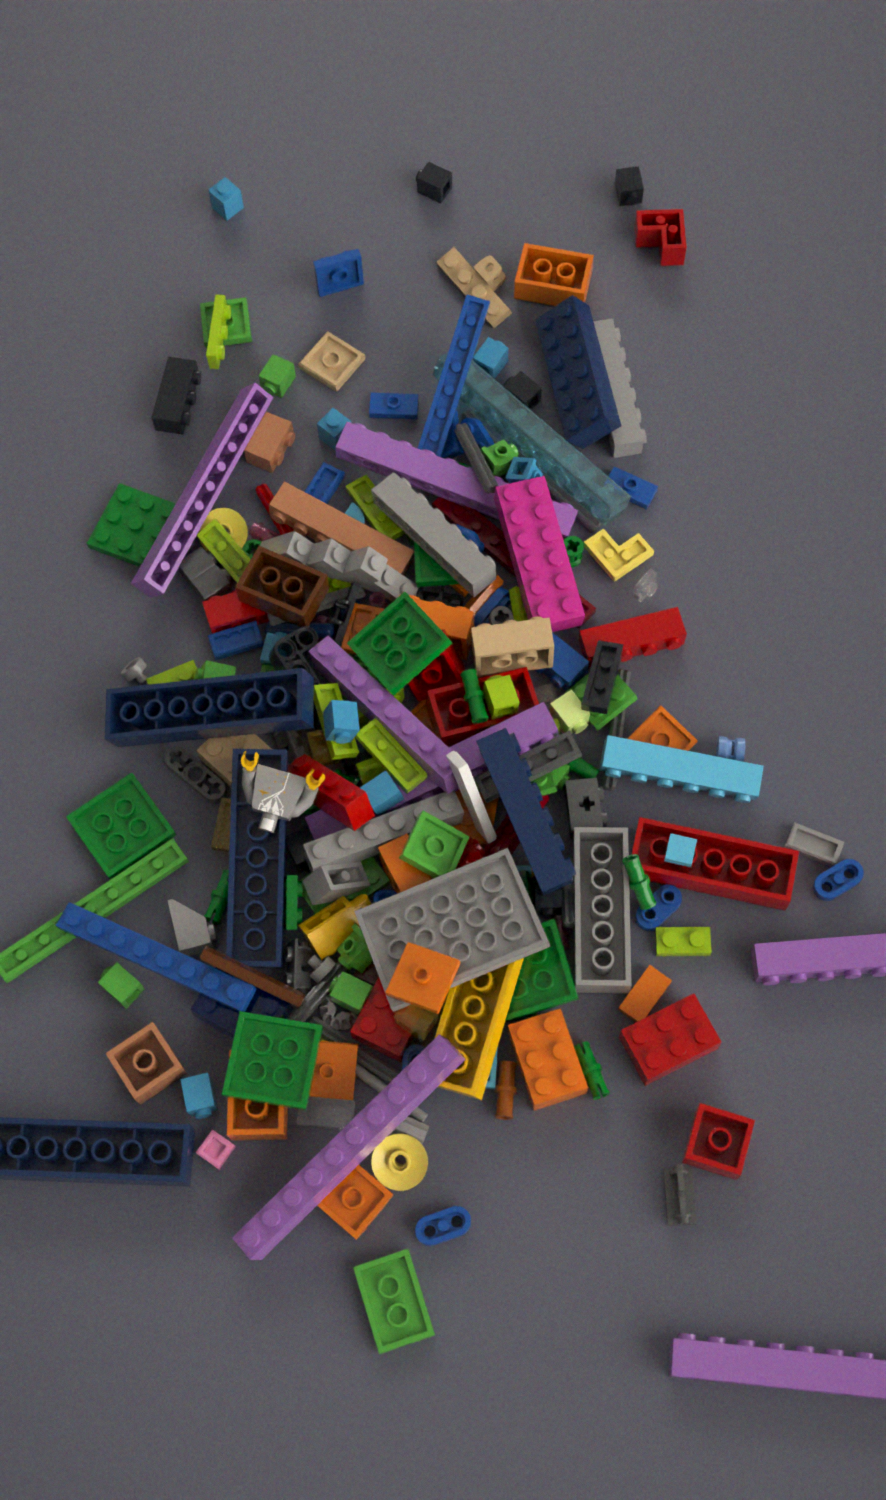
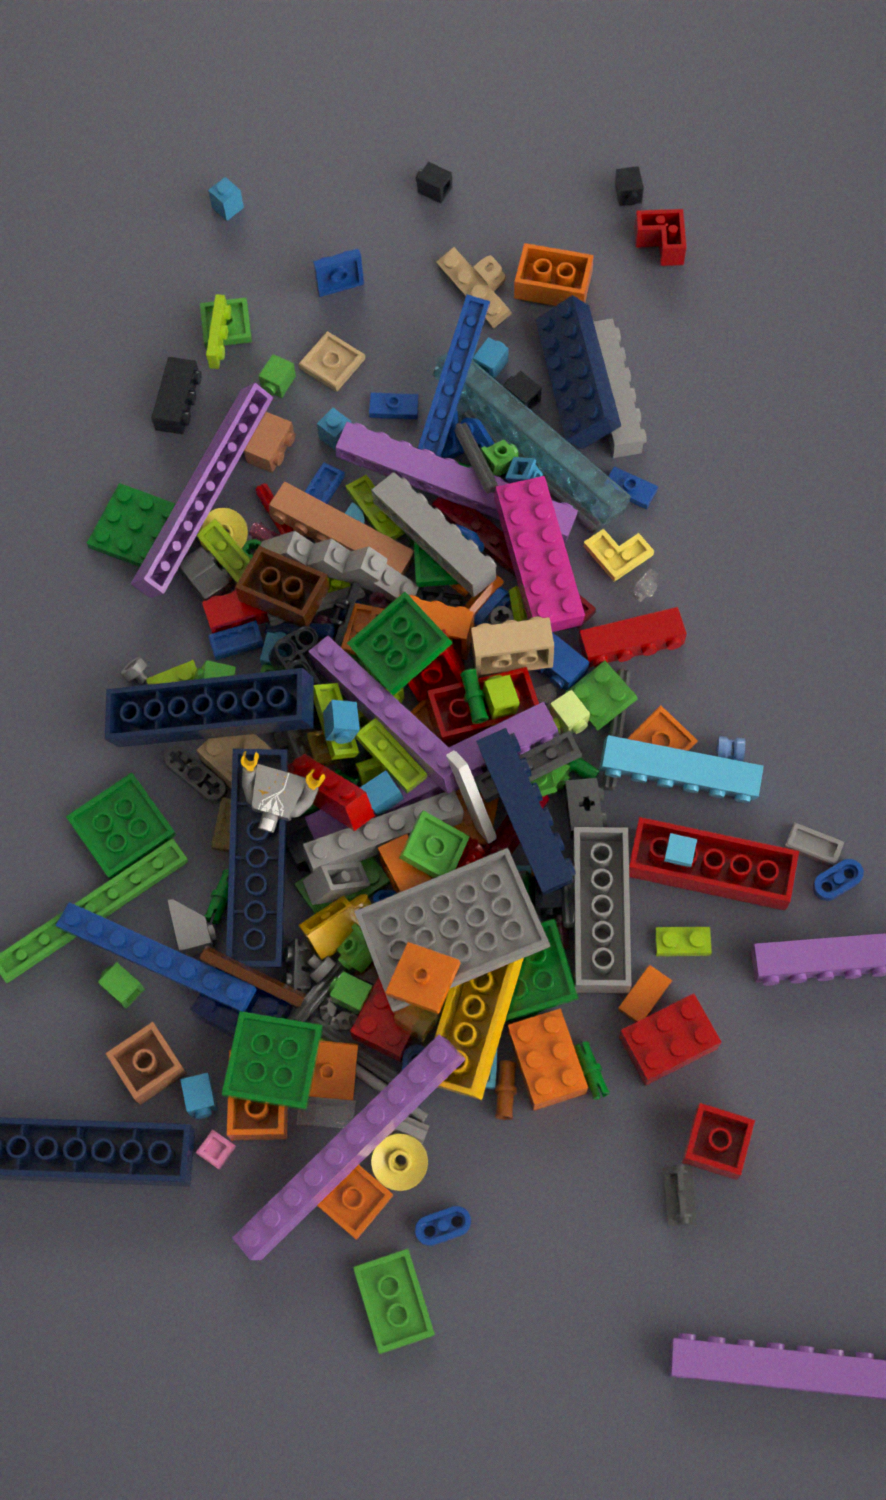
(292, 914): green plate -> none
(574, 549): green bush -> none
(602, 677): black plate -> none
(639, 881): green pin -> none
(662, 909): blue plate -> none

